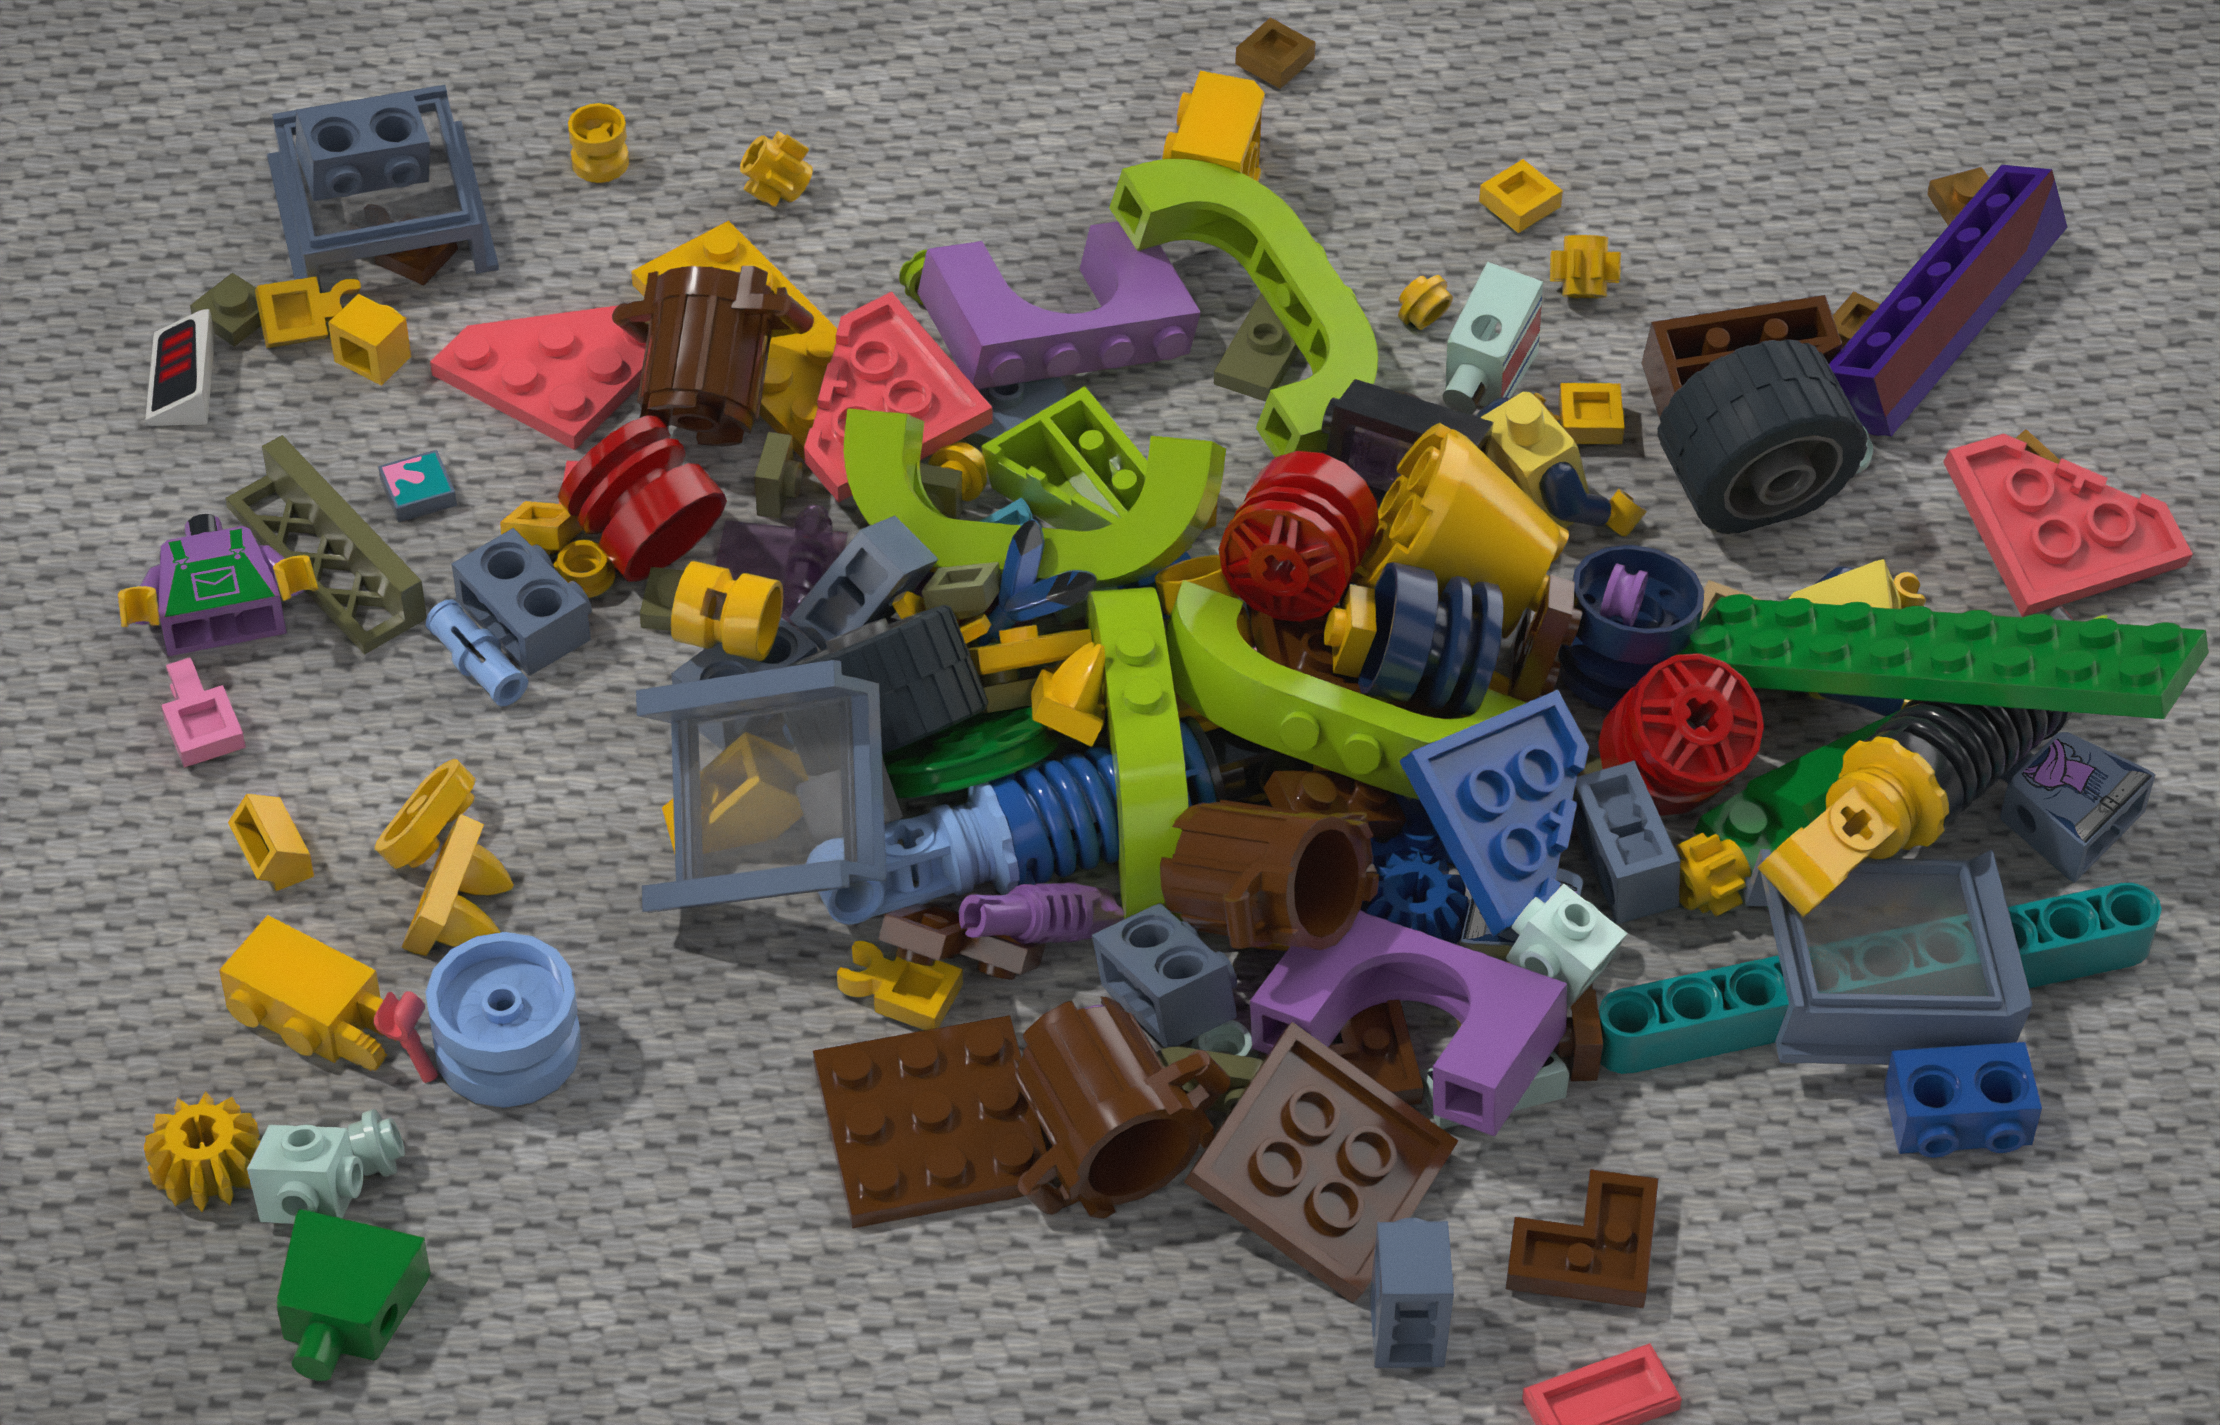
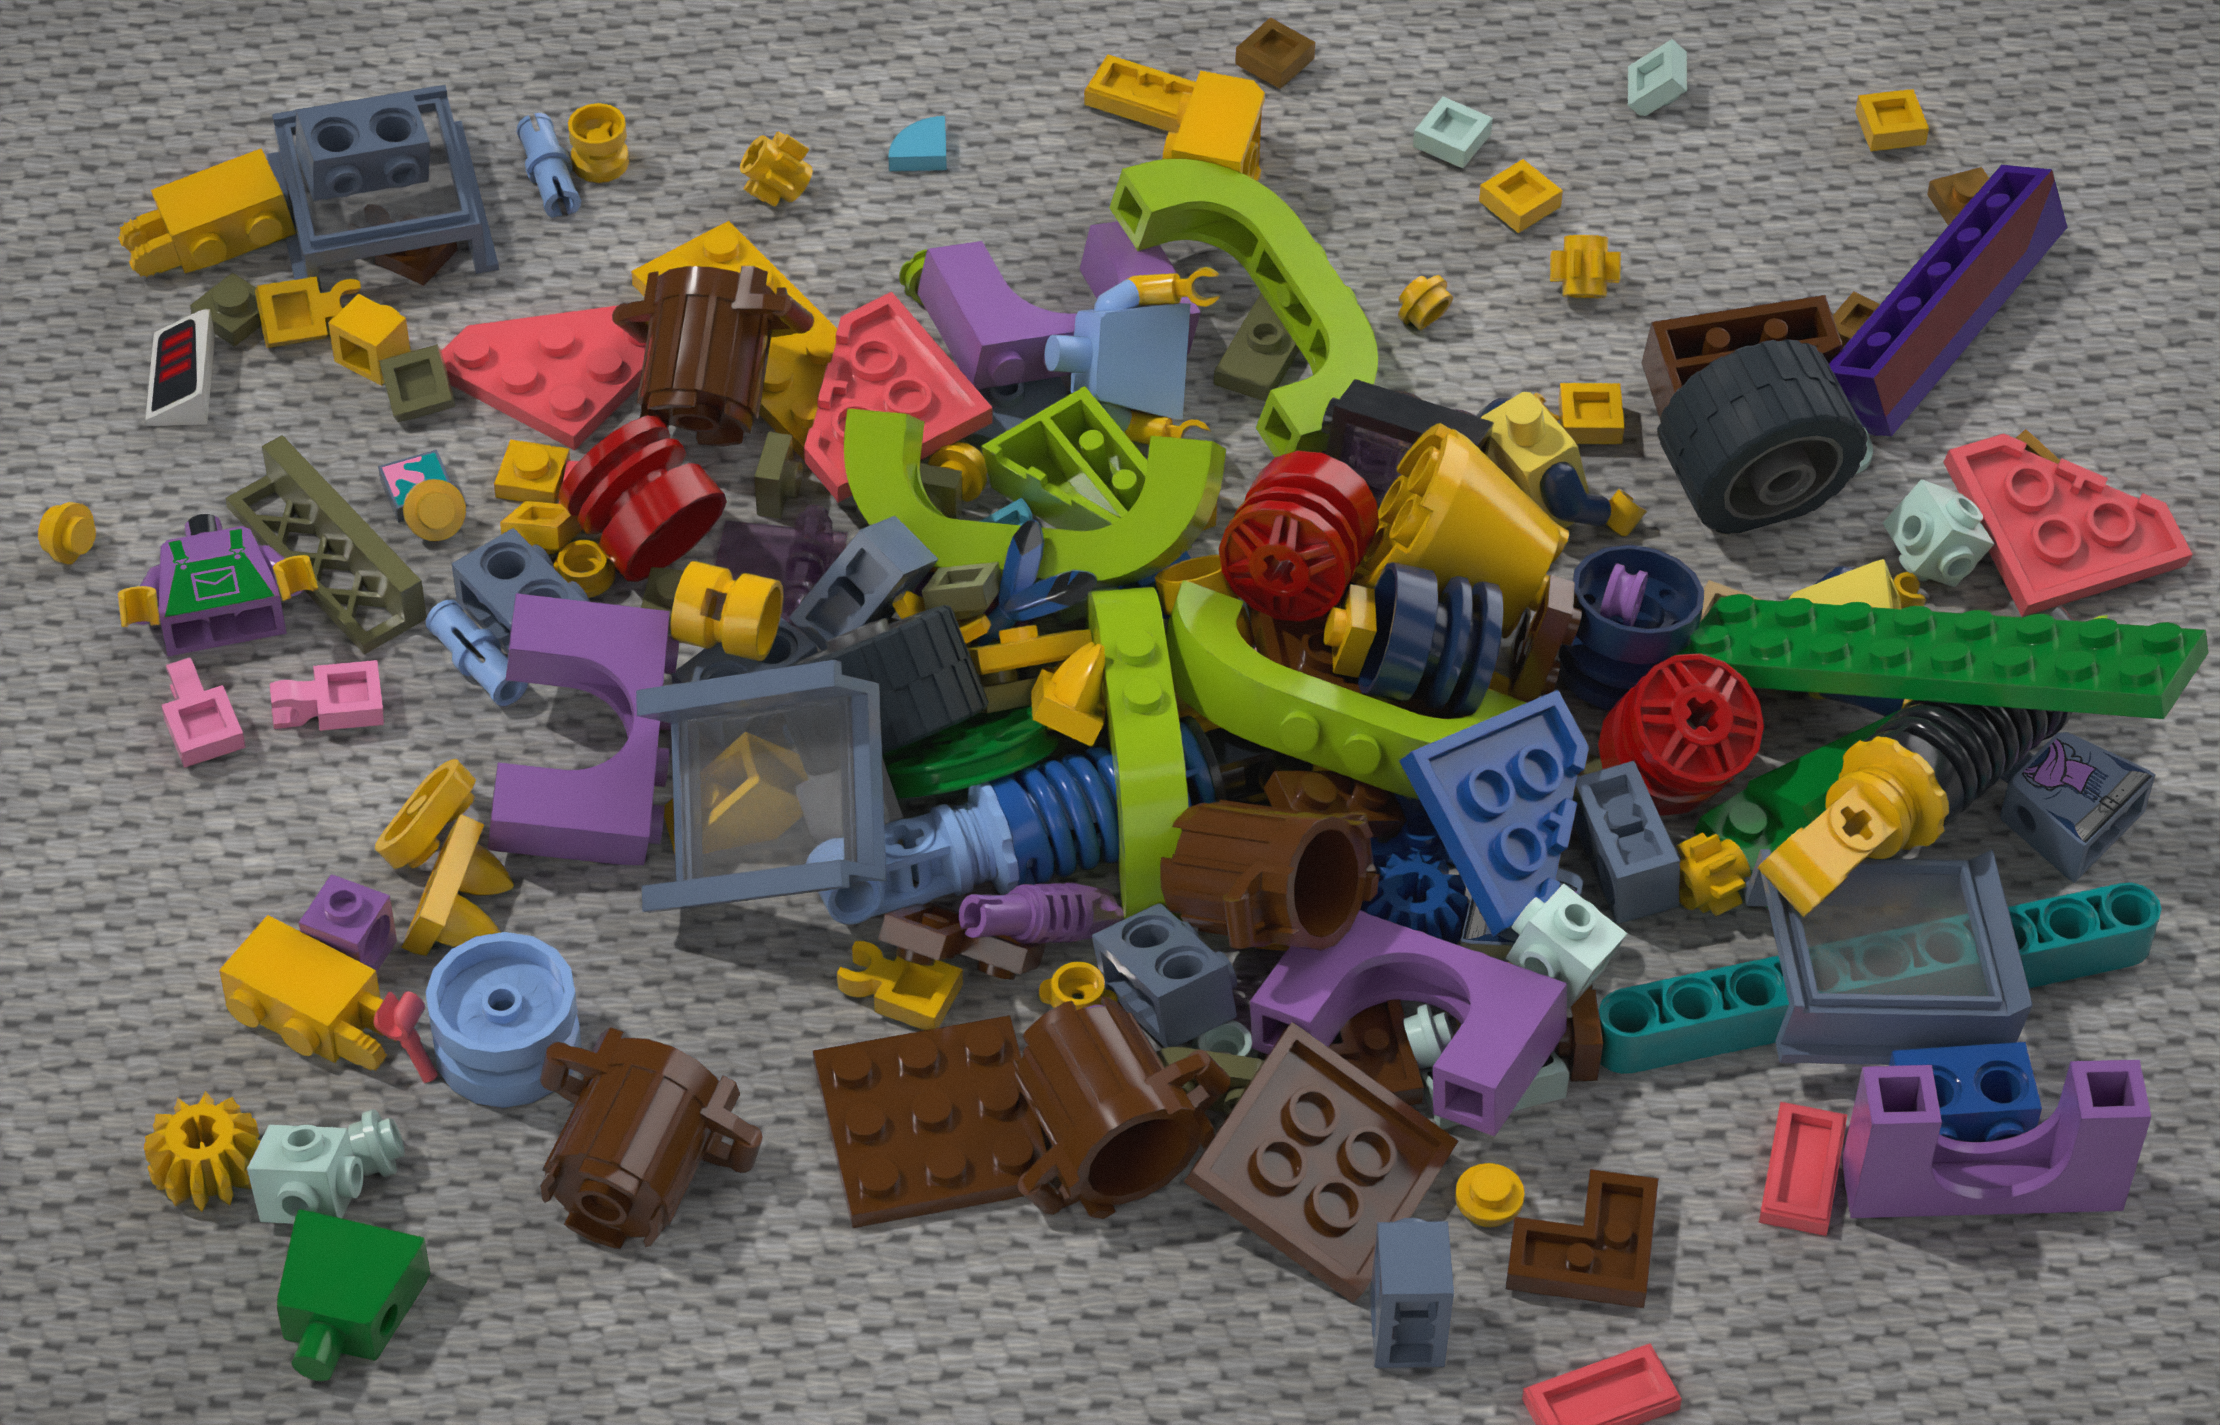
(67, 531): none -> yellow plate
(209, 217): none -> yellow hinge
(288, 855): yellow piece -> none
(339, 695): none -> bright pink plate
(352, 921): none -> medium lavender brick
(417, 383): none -> olive plate
(434, 510): none -> yellow plate
(531, 472): none -> yellow plate
(548, 165): none -> light blue pin
(602, 809): none -> medium lavender arch
(637, 1134): none -> reddish brown container
(920, 146): none -> medium azure tile
(1074, 979): none -> yellow plate
(1135, 353): none -> light blue torso
(1137, 92): none -> yellow plate
(1428, 1035): none -> light aqua plate
(1452, 132): none -> light aqua plate
(1487, 363): light aqua torso -> none
(1489, 1194): none -> yellow plate
(1657, 78): none -> light aqua plate
(1803, 1168): none -> coral tile
(1891, 120): none -> yellow plate
(1938, 533): none -> light aqua brick
(2067, 1164): none -> medium lavender arch

